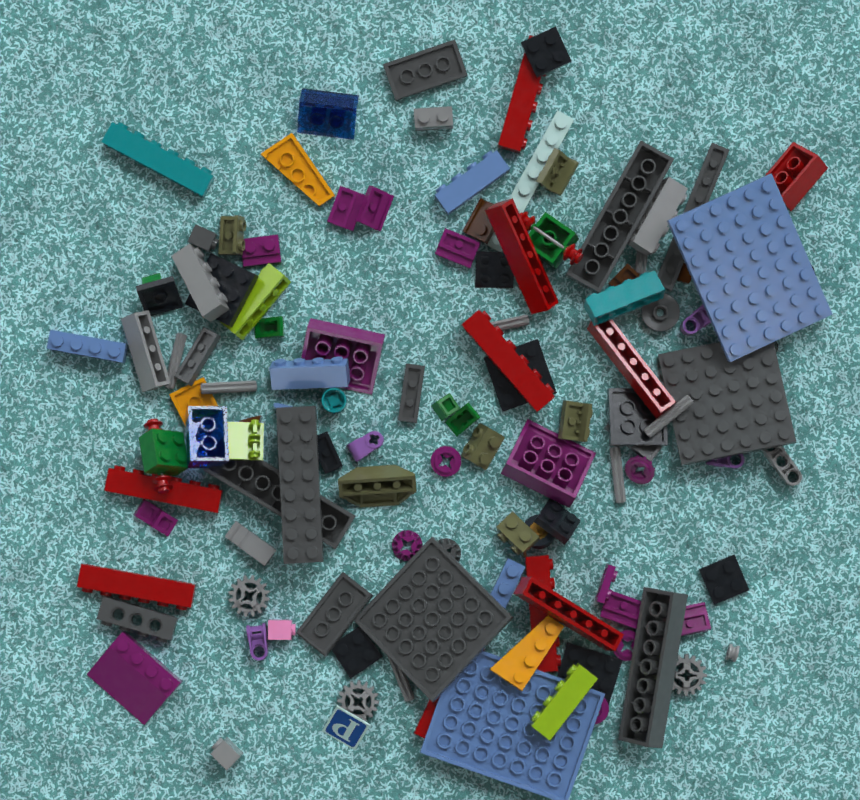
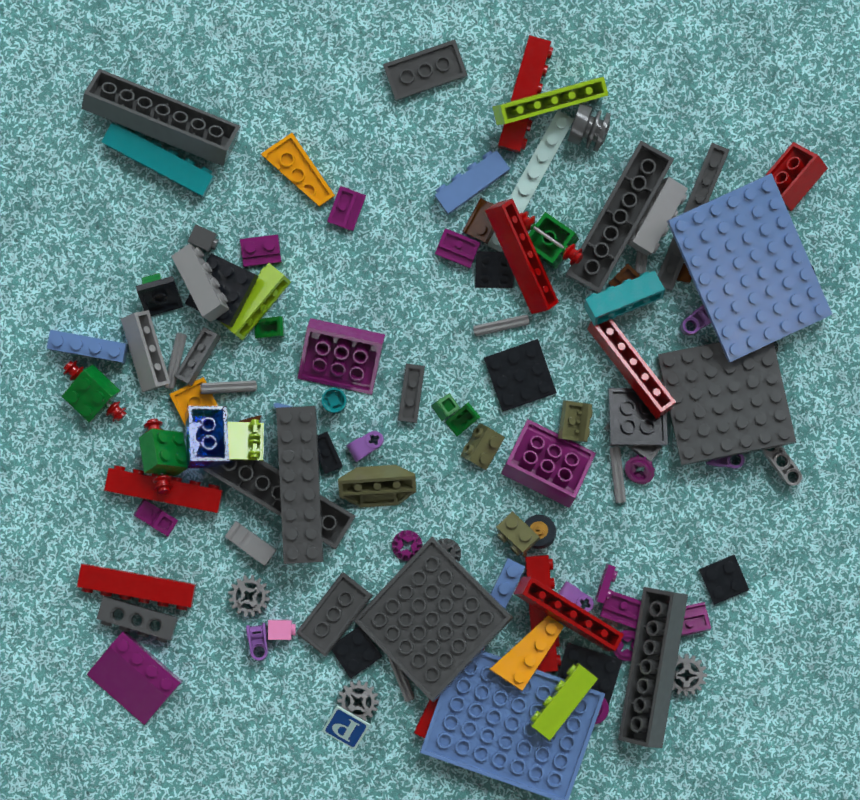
(91, 393): none -> green brick
(160, 117): none -> dark grey brick
(226, 752): light grey brick -> none
(232, 235): olive bracket -> none
(309, 373): medium blue brick -> none
(327, 113): clear blue slope -> none
(374, 208): magenta plate -> none
(433, 118): light grey brick -> none
(436, 460): magenta gear -> none
(506, 359): red brick -> none
(546, 52): black plate -> none
(550, 101): none -> lime brick
(557, 172): olive bracket -> none
(557, 521): black plate -> none
(574, 595): none -> medium lavender piece
(589, 127): none -> dark grey wheel
(668, 320): dark grey dish -> none
(668, 416): light grey axle -> none
(732, 652): light grey bush -> none

